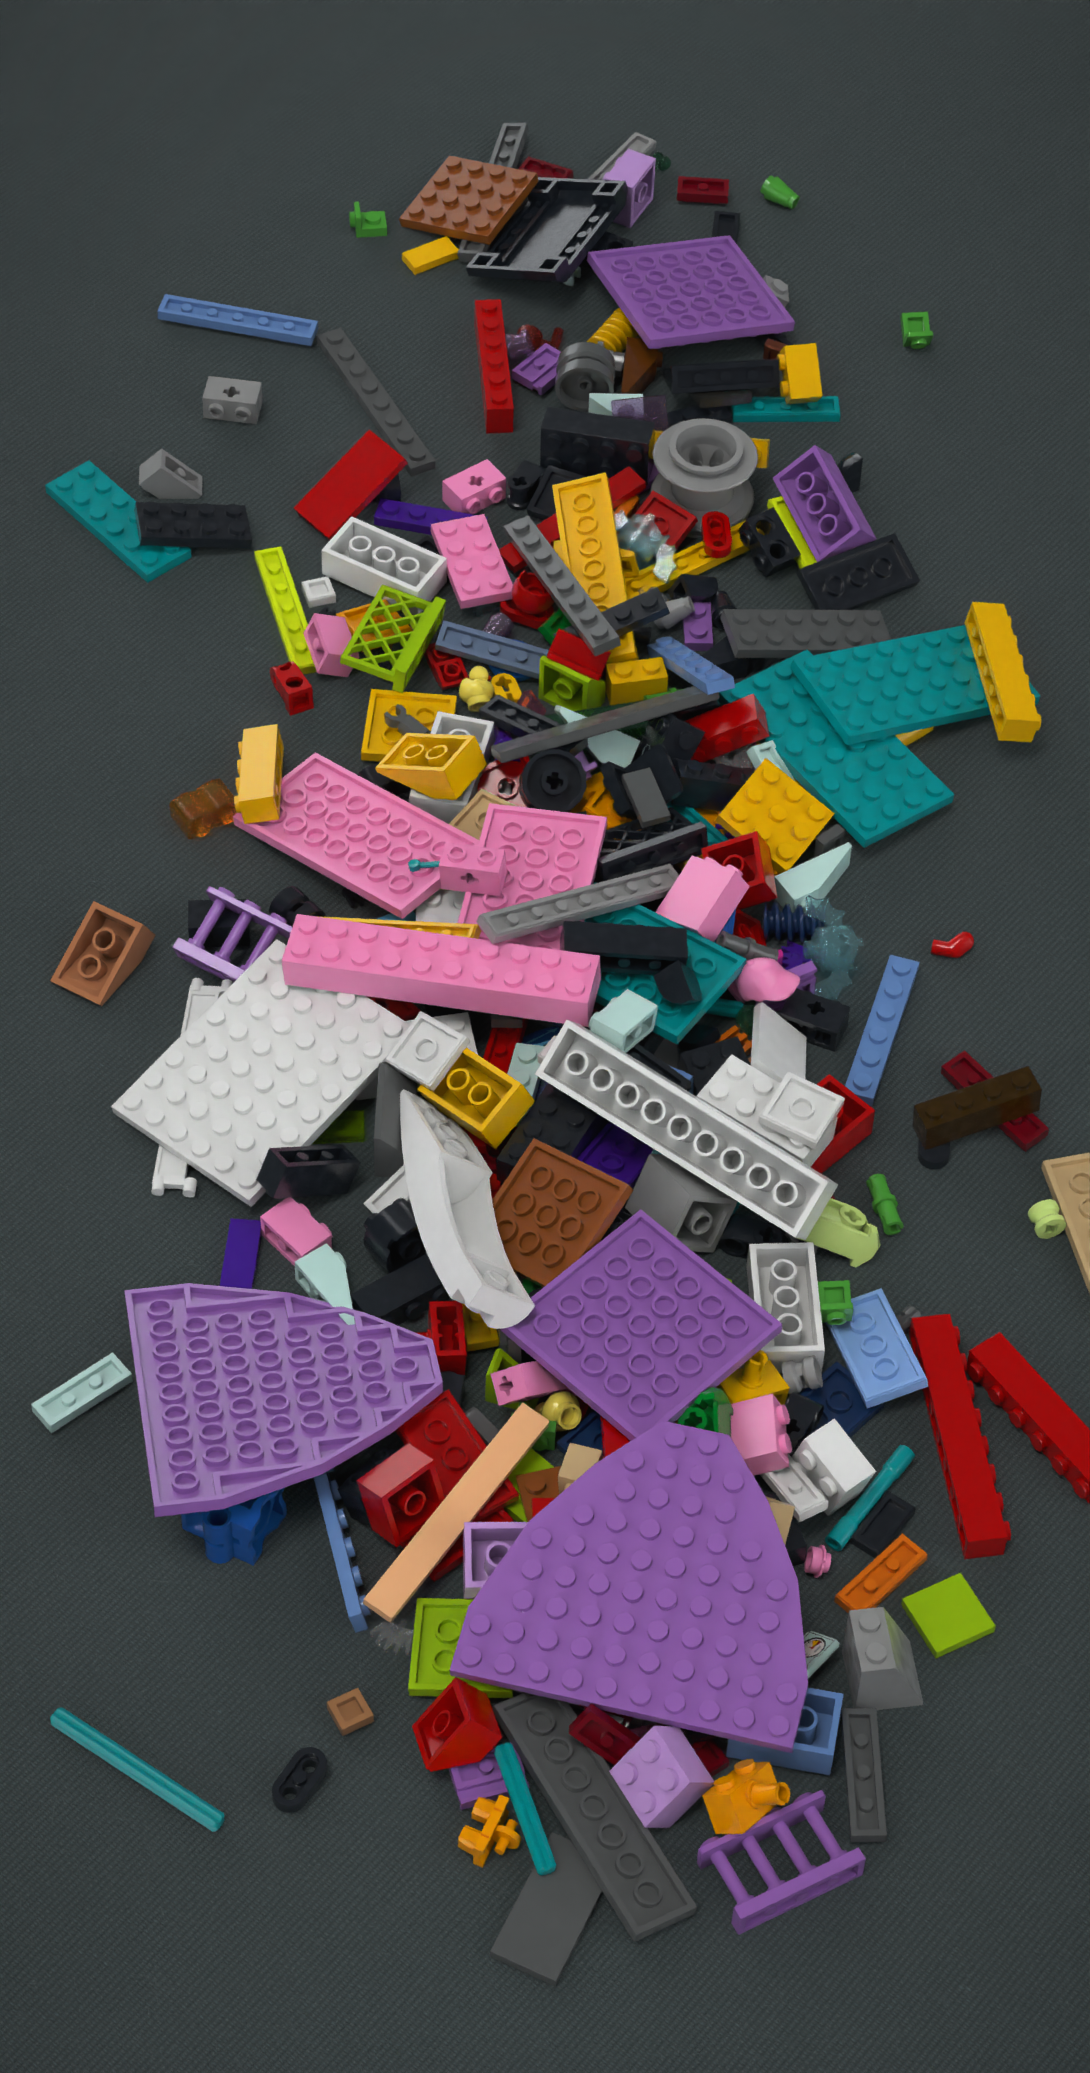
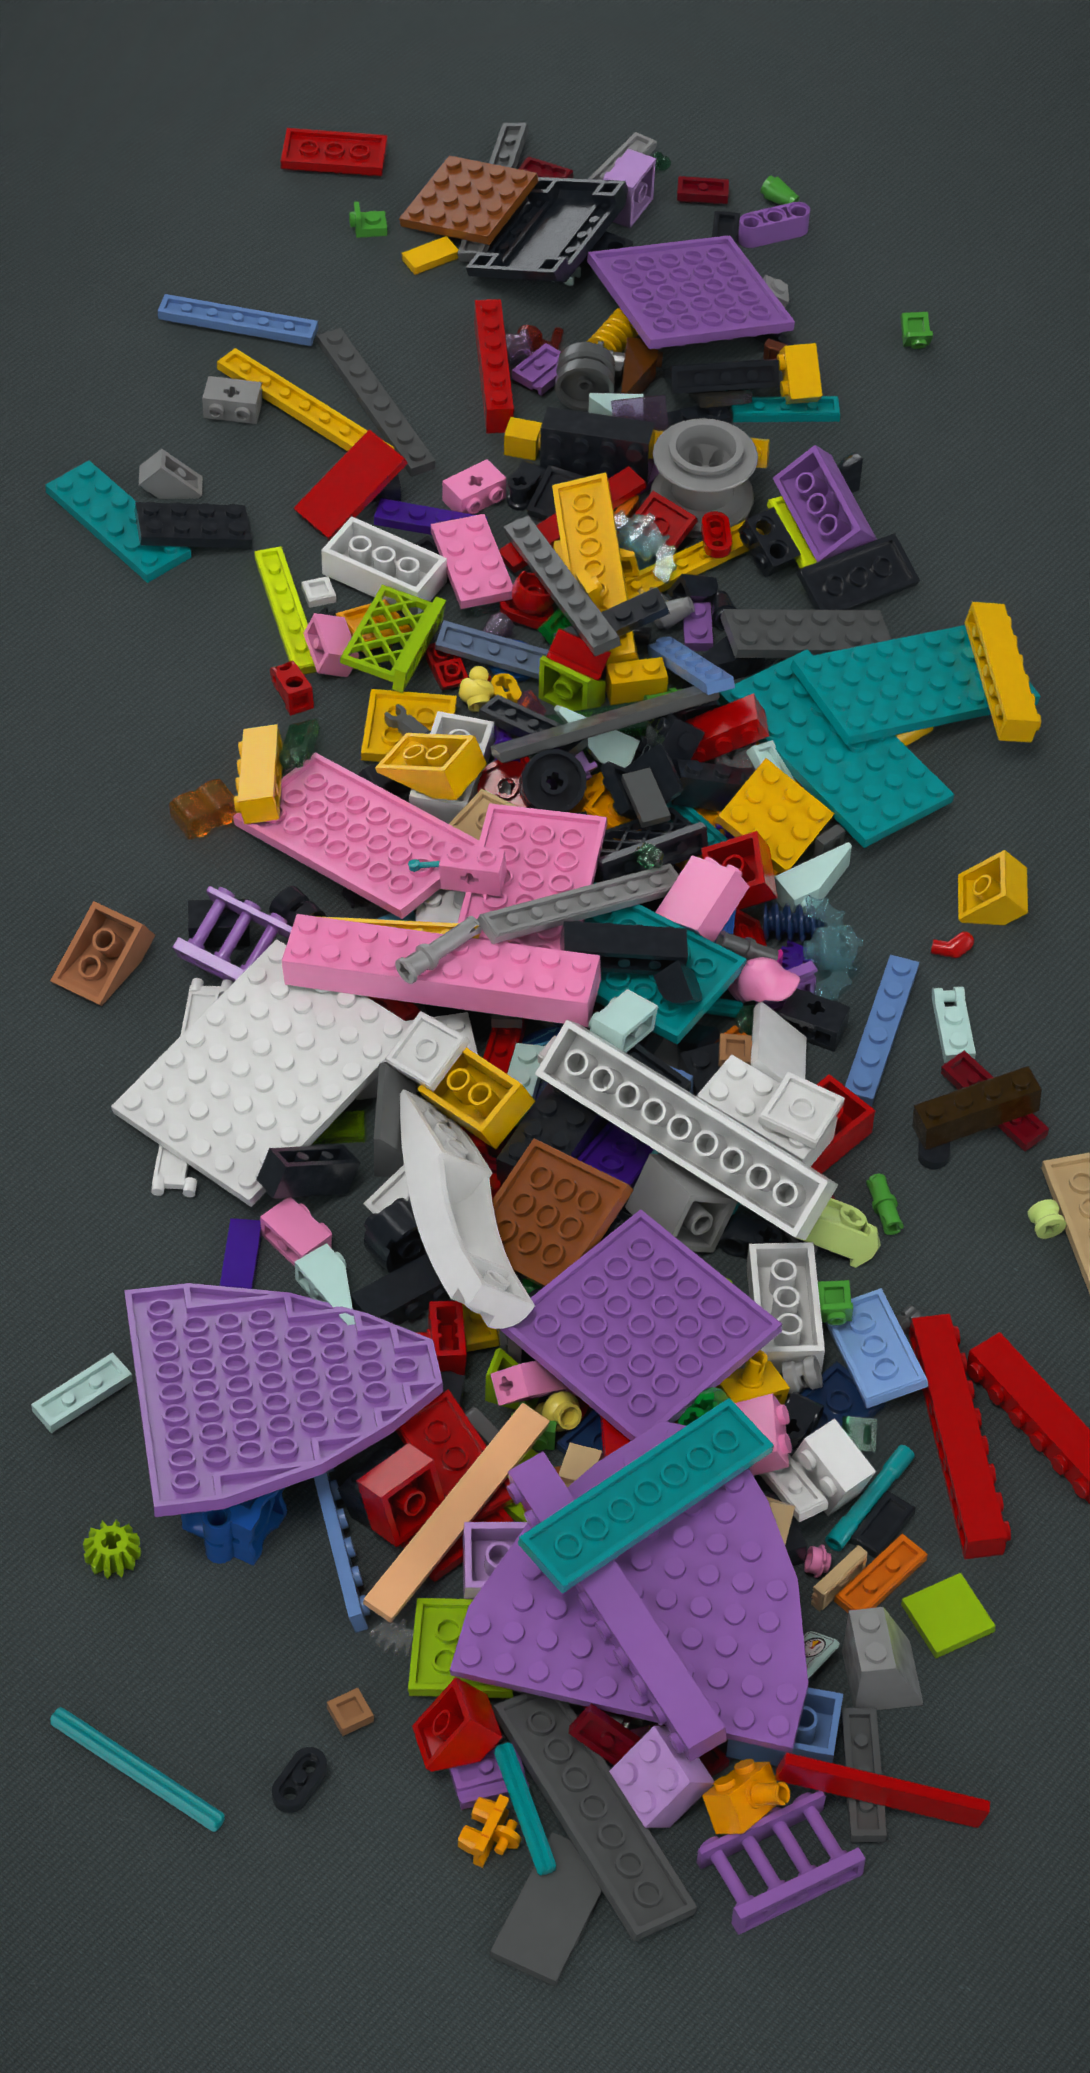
(112, 1549): none -> lime gear
(293, 400): none -> yellow plate
(299, 744): none -> clear green hinge
(334, 151): none -> red plate
(428, 955): none -> light grey pin
(522, 438): none -> yellow brick
(591, 586): none -> yellow plate
(628, 1624): none -> medium lavender brick
(645, 1495): none -> teal plate
(649, 856): none -> clear green plate
(736, 1045): none -> medium nougat plate
(773, 224): none -> medium lavender beam
(838, 1578): none -> tan tile
(861, 1431): none -> clear green plate
(882, 1790): none -> red tile
(952, 1022): none -> light aqua plate
(993, 891): none -> yellow slope

